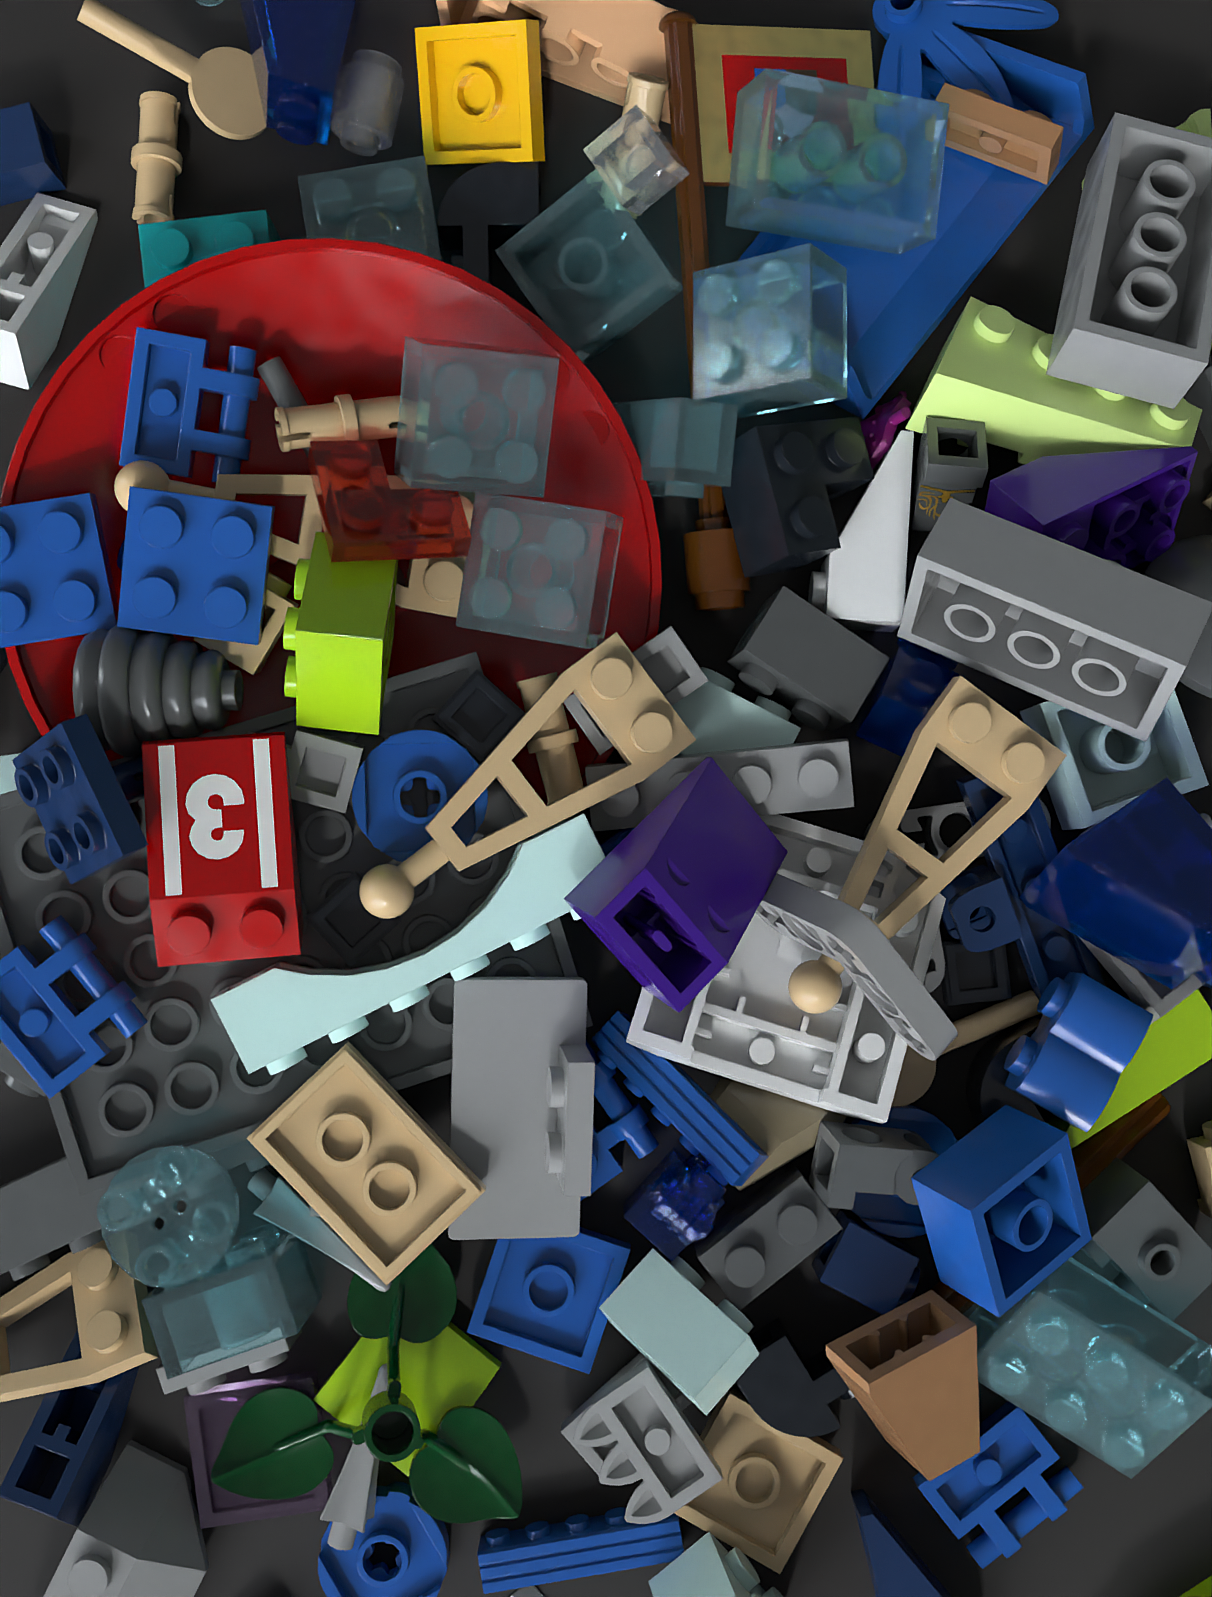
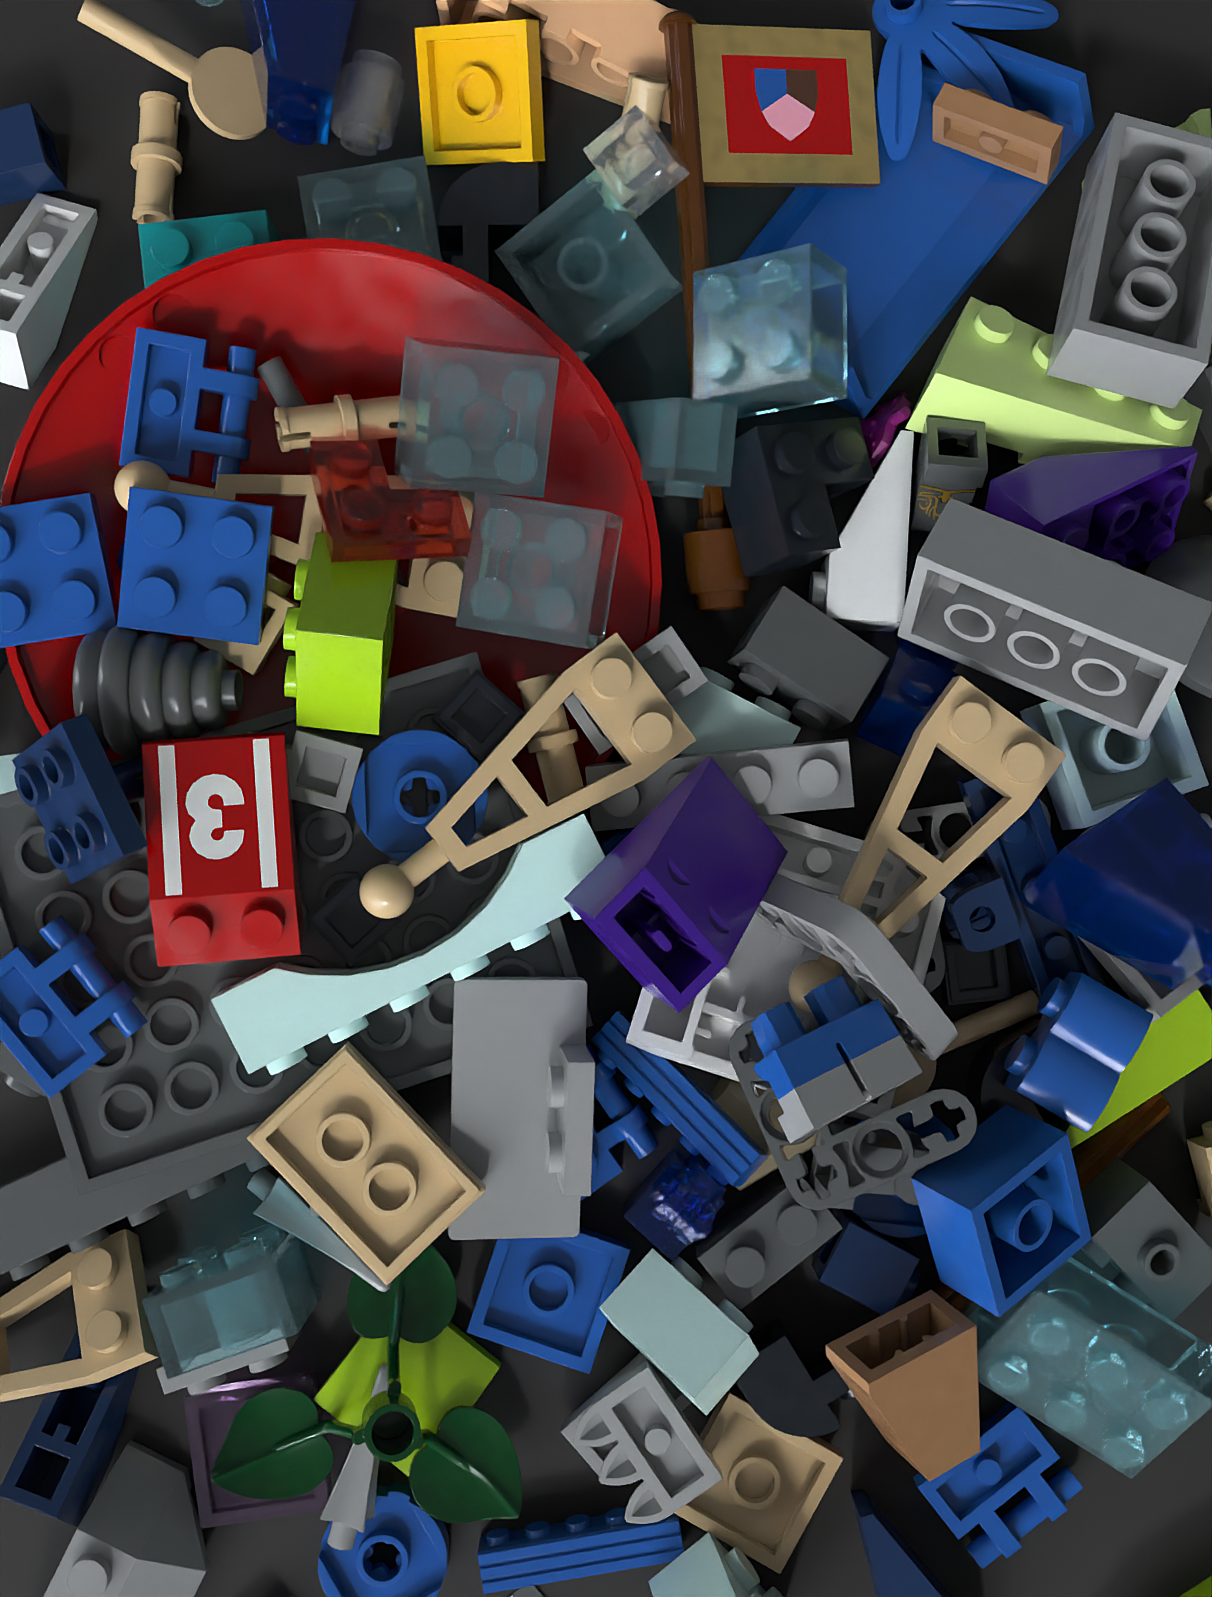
(189, 1240): clear light blue plate -> none
(834, 1067): none -> hips
(836, 162): clear light blue brick -> none
(844, 1148): none -> dark grey beam

